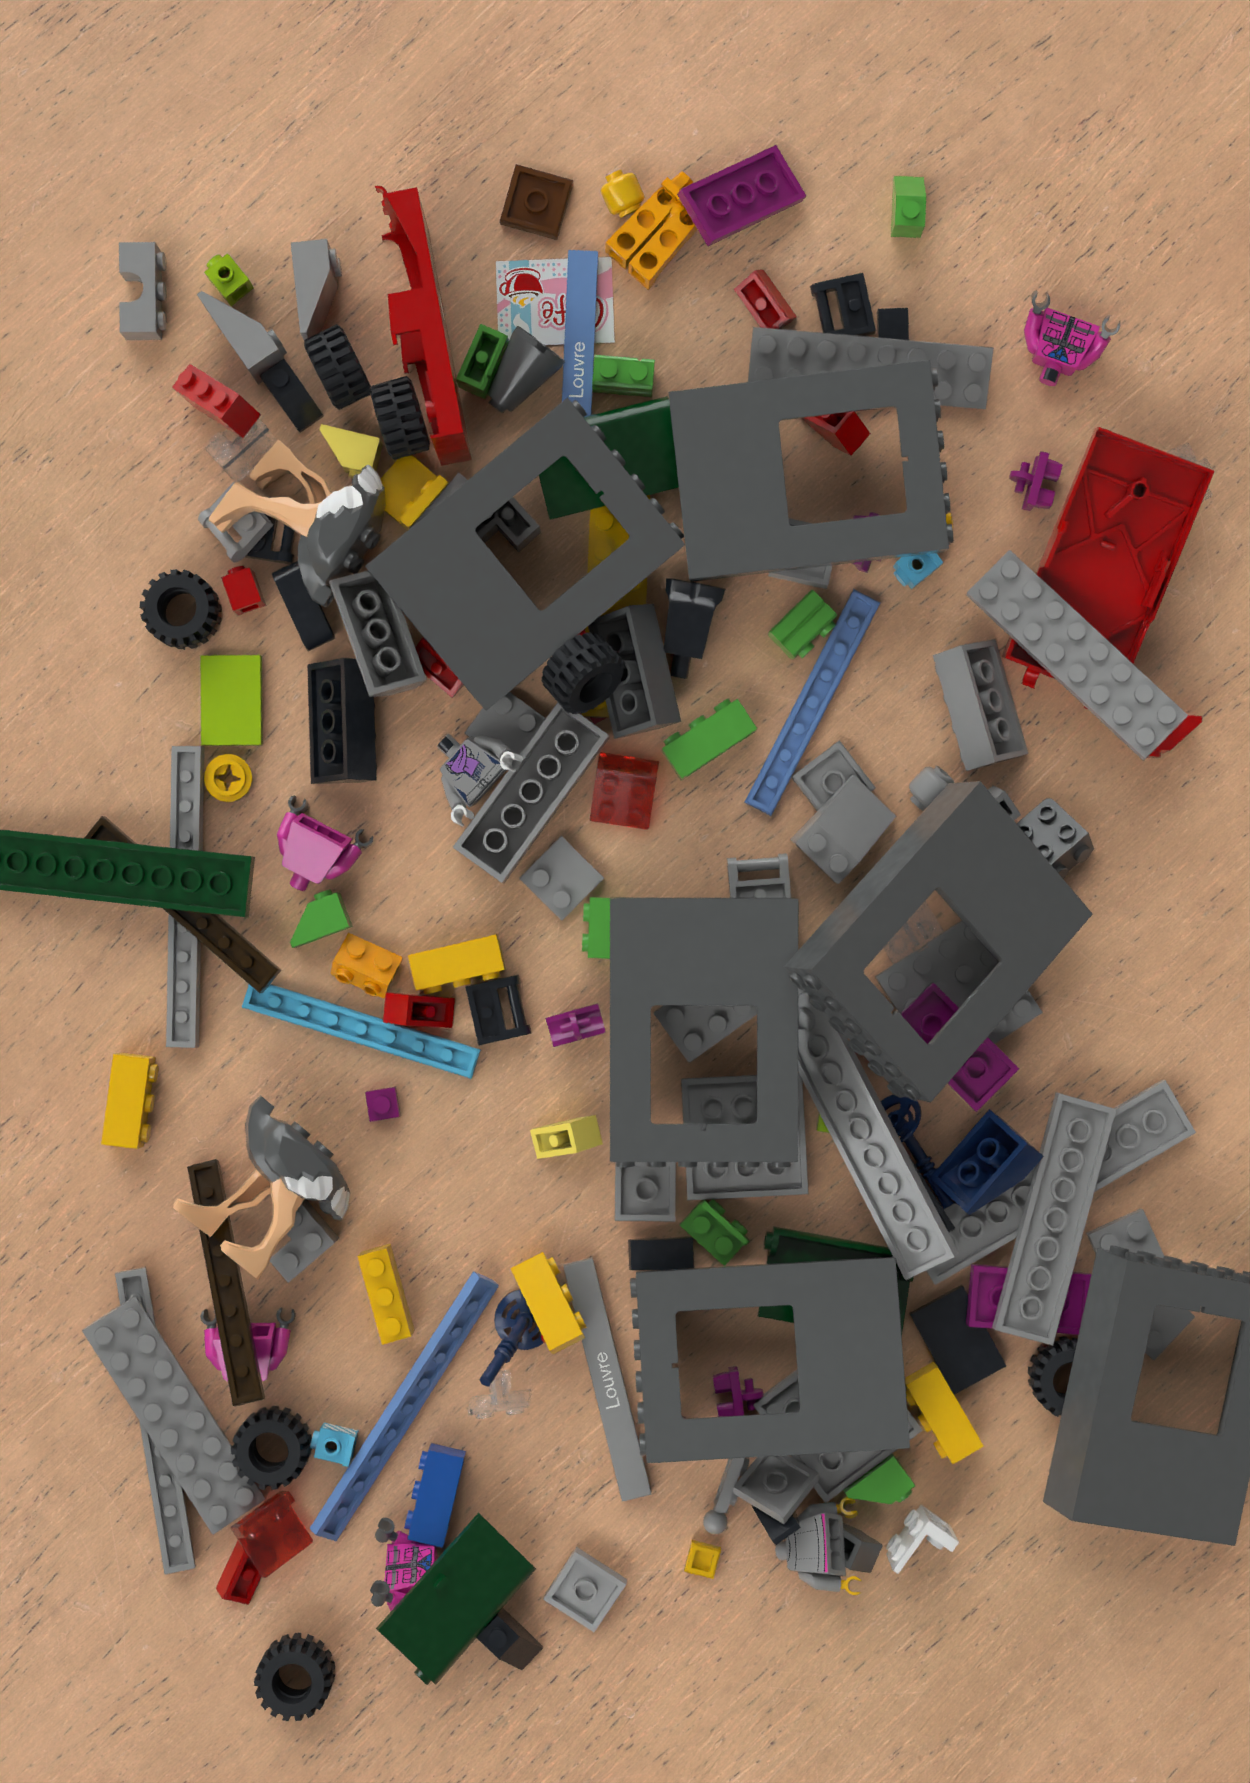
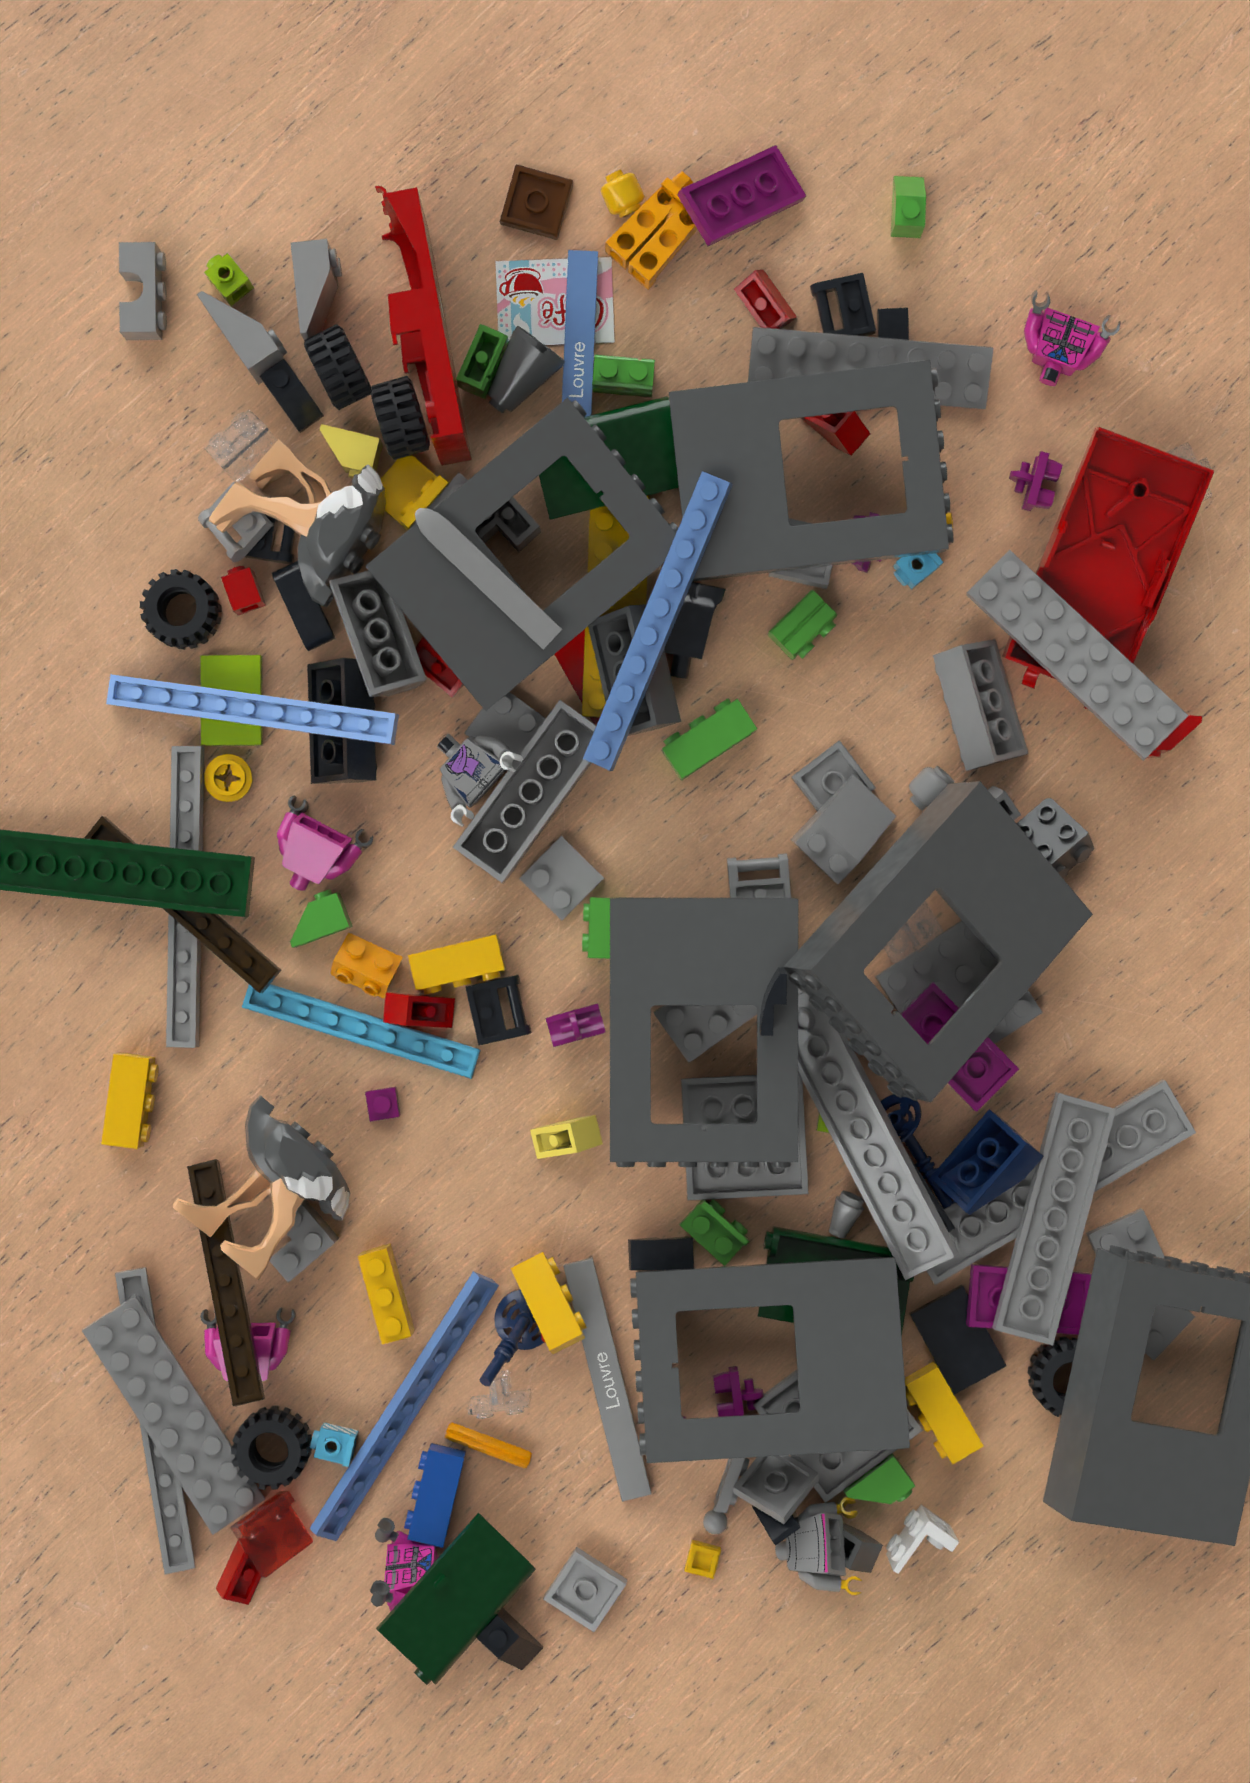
(216, 400): red brick -> none
(253, 709): none -> light blue plate
(291, 1701): black tyre -> none
(487, 577): none -> light grey piece
(488, 1445): none -> light orange axle
(583, 673): black tyre -> none
(624, 790): clear red bracket -> none
(645, 1193): light grey plate -> none
(657, 620): none -> medium blue plate
(775, 995): none -> black slope
(812, 702): medium blue tile -> none
(845, 1213): none -> light grey cone

